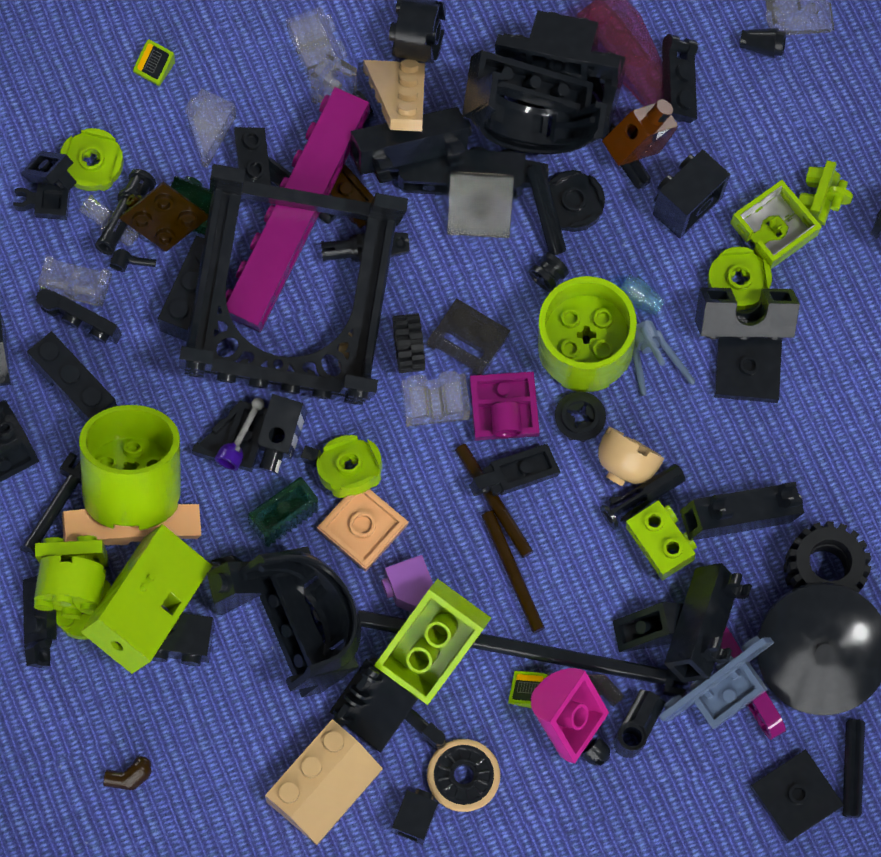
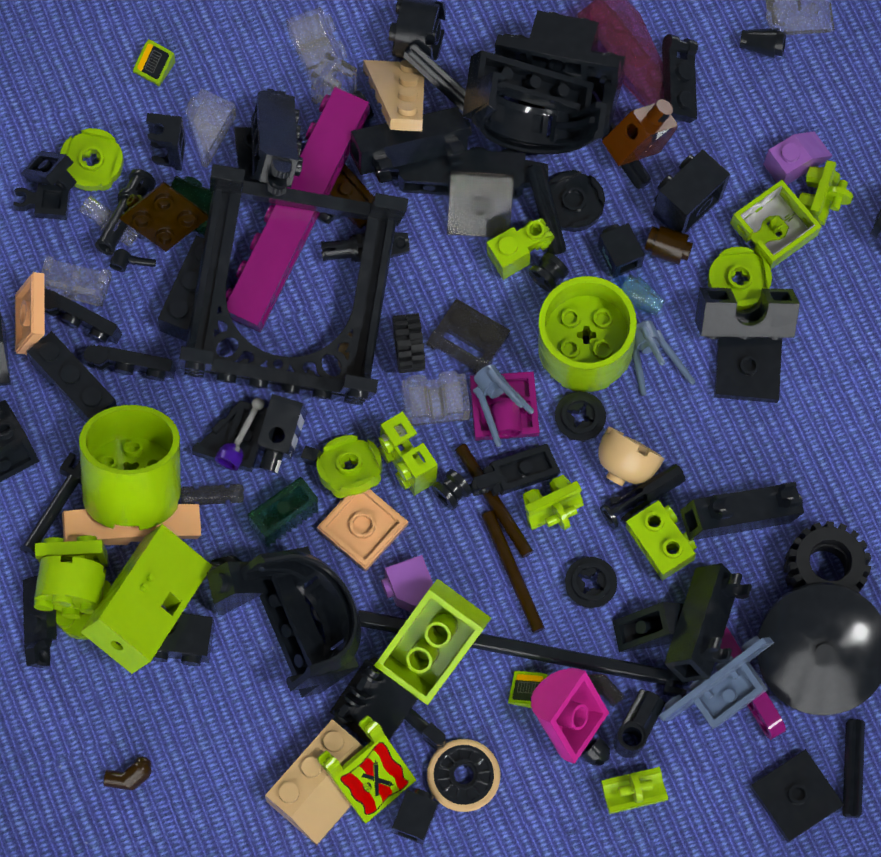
(29, 313): none -> light nougat tile
(128, 361): none -> black hinge
(167, 133): none -> black hinge
(212, 494): none -> clear smoke axle
(276, 141): none -> black hinge
(372, 775): none -> flag
(411, 469): none -> lime piece
(435, 74): none -> black axle
(452, 489): none -> black wheel
(493, 384): none -> sand blue plant
(512, 248): none -> lime brick
(555, 506): none -> lime hips
(587, 568): none -> black gear
(620, 249): none -> black brick
(634, 790): none -> lime hips
(668, 244): none -> dark brown brick
(795, 155): none -> medium lavender slope

